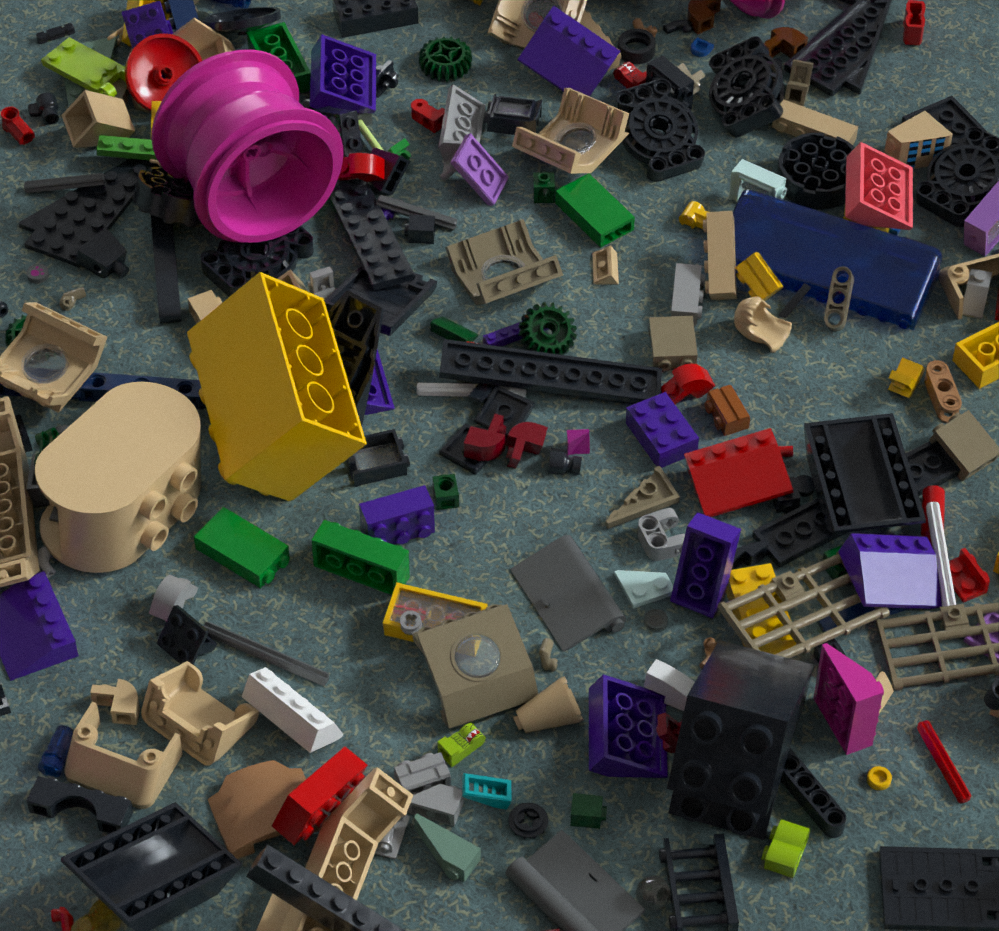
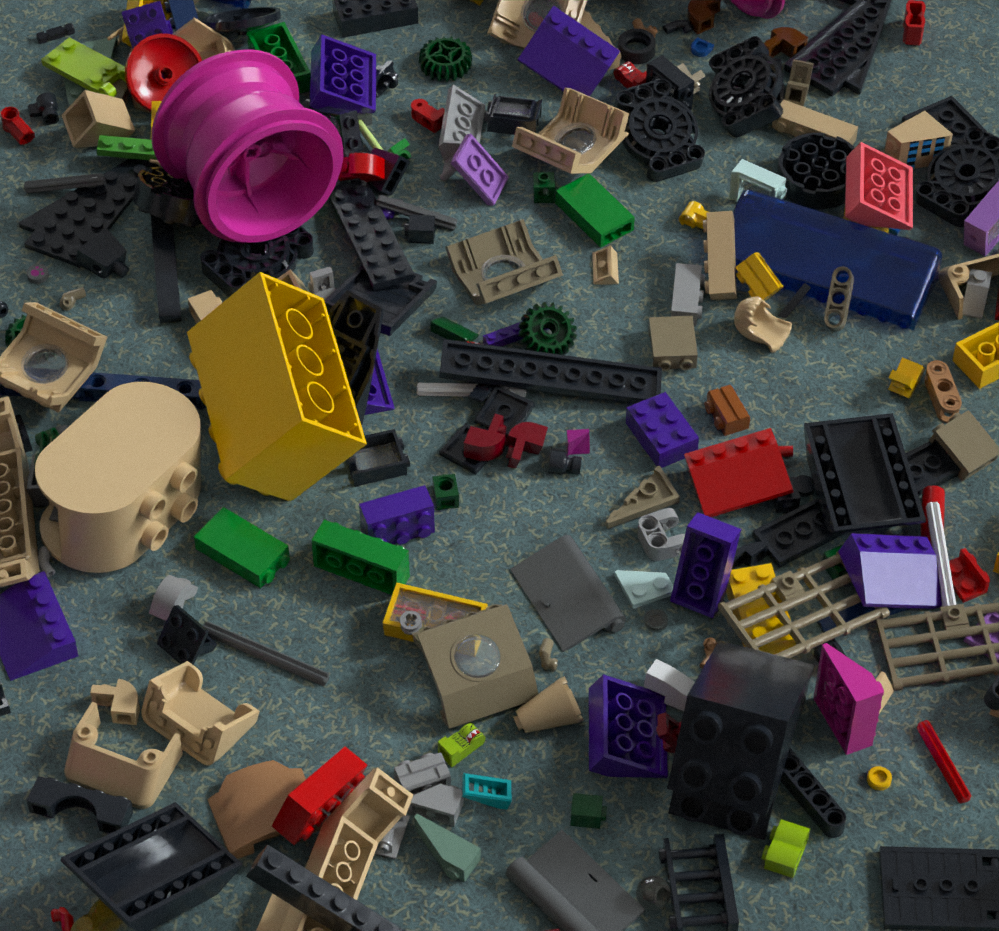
(57, 750): clear blue axle -> none
(290, 711): white slope -> none
(532, 811): black gear -> none
(686, 380): red brick -> none

